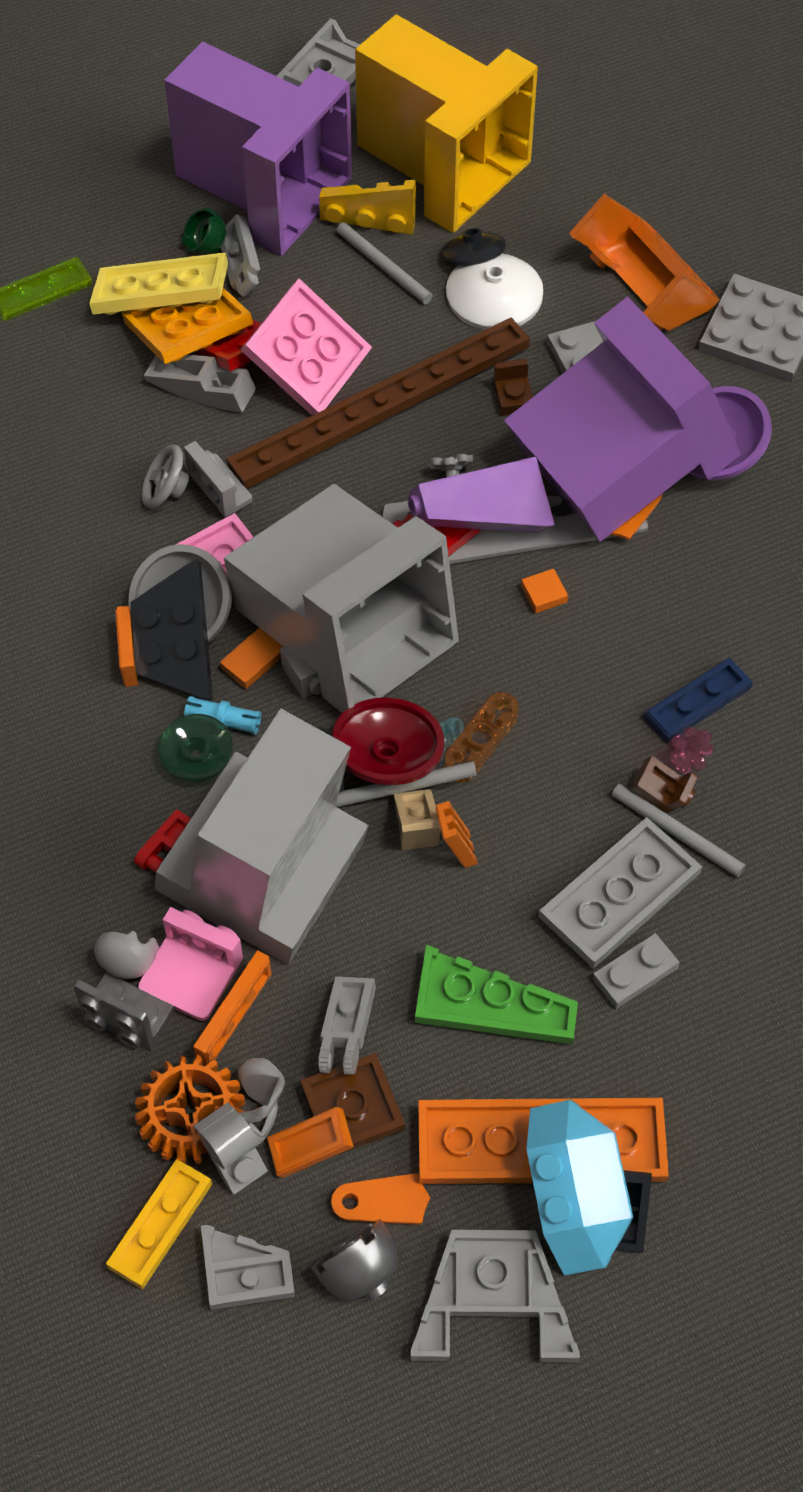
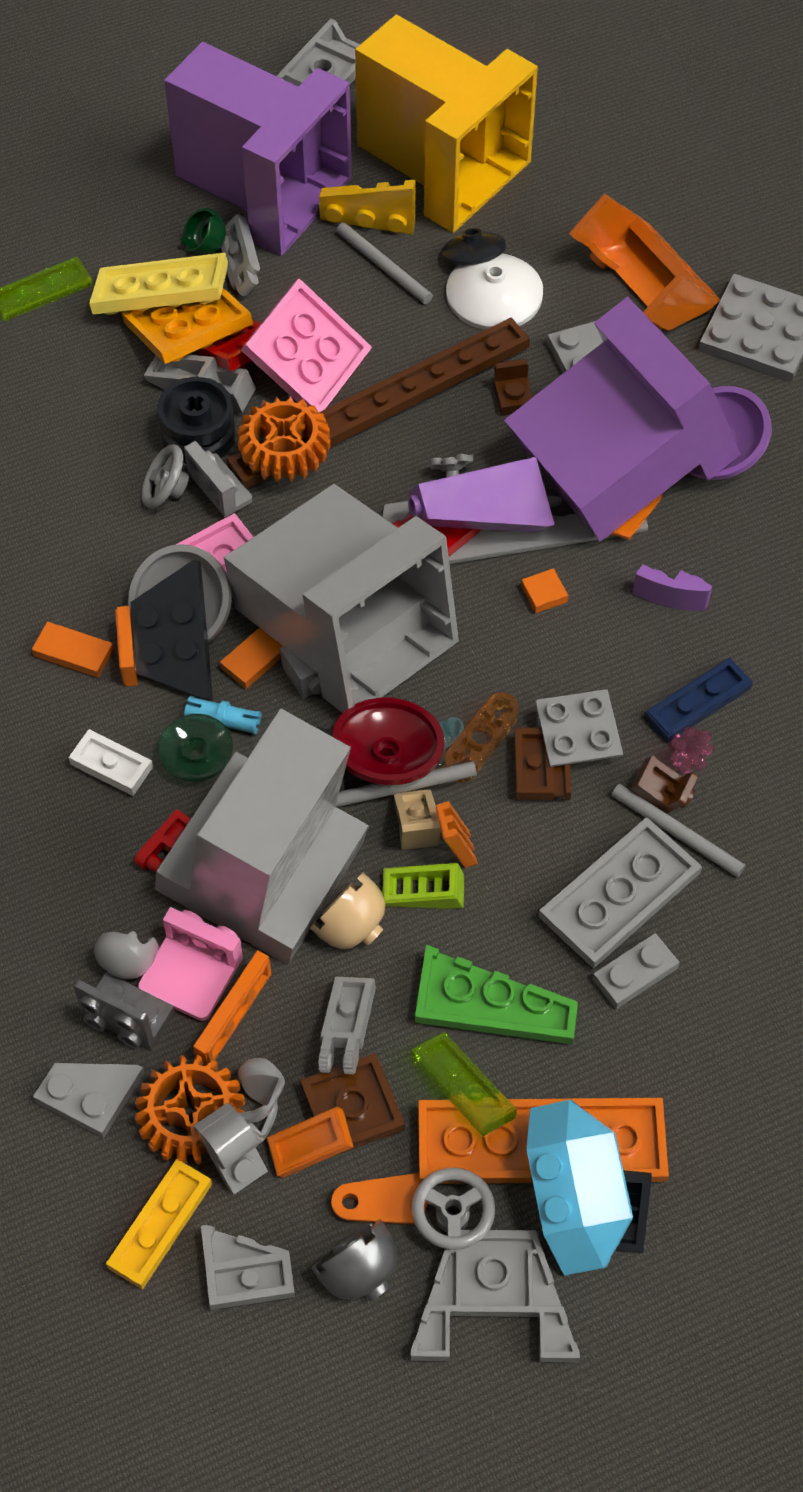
(72, 649): none -> orange tile
(88, 1092): none -> light grey wing
(110, 762): none -> white plate
(197, 412): none -> black wheel
(284, 450): none -> orange gear
(353, 916): none -> tan cylinder
(423, 899): none -> lime slope
(453, 1223): none -> light grey piece
(464, 1084): none -> clear neon green tile
(532, 770): none -> reddish brown plate
(578, 728): none -> light grey hinge
(682, 593): none -> medium lavender slope

